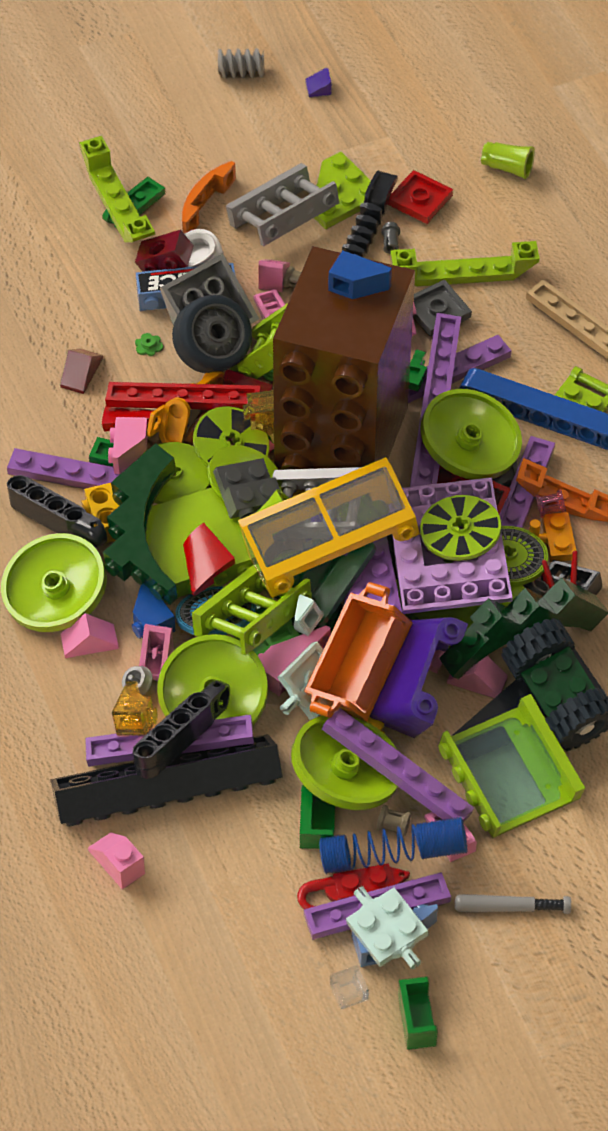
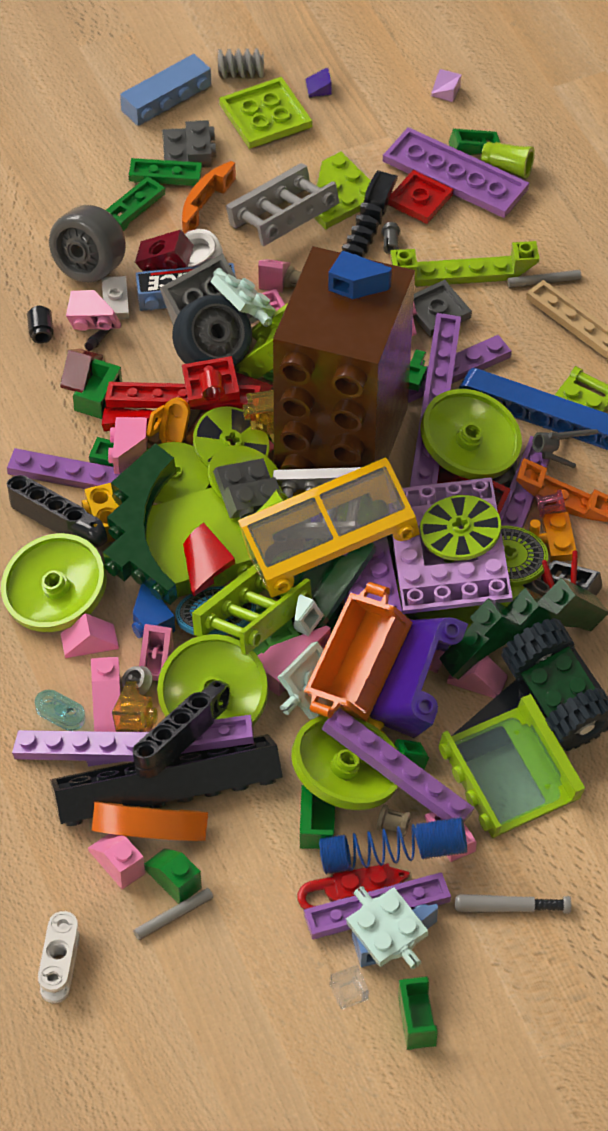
(40, 324): none -> black brick
(57, 710): none -> clear light blue plate
(57, 974): none -> white piece
(75, 745): none -> plate
(87, 243): none -> dark grey wheel
(90, 311): none -> bright pink slope
(93, 397): none -> green panel
(94, 340): none -> black helmet
(105, 691): none -> bright pink slope
(112, 193): lime slope -> none
(116, 295): none -> white plate
(148, 344): bright green plant -> none
(149, 822): none -> orange slope
(165, 89): none -> medium blue brick
(165, 171): none -> green plate
(173, 913): none -> light grey bar
(174, 874): none -> green slope
(190, 143): none -> dark grey plate
(210, 381): none -> red plate
(244, 296): none -> light aqua plate
(265, 112): none -> lime plate
(413, 751): none -> green slope
(446, 85): none -> lavender slope
(466, 175): none -> medium lavender plate
(468, 140): none -> green slope
(549, 278): none -> light grey bar
(549, 442): none -> dark grey plant

